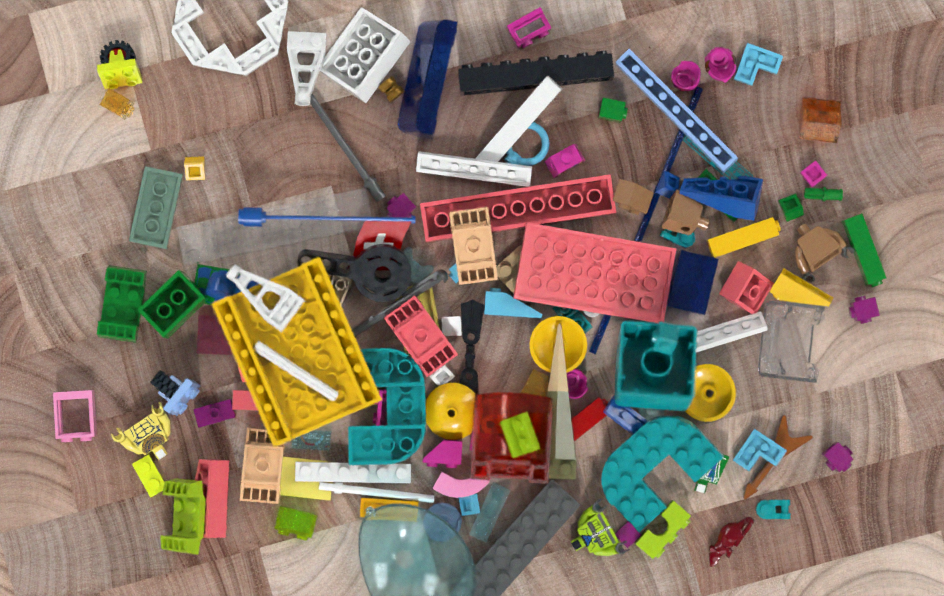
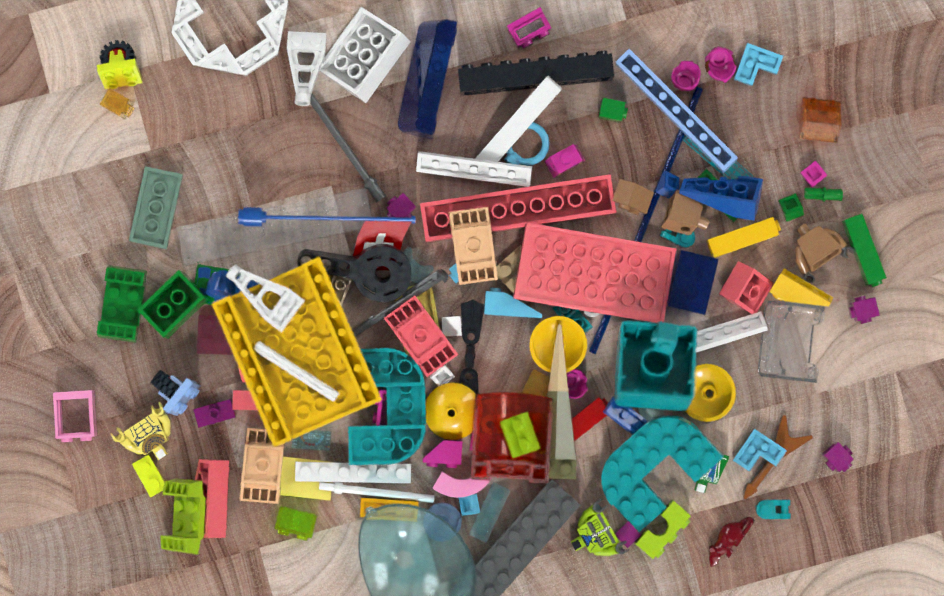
(194, 168): yellow slope -> none
(394, 92): pearl gold wheel -> none

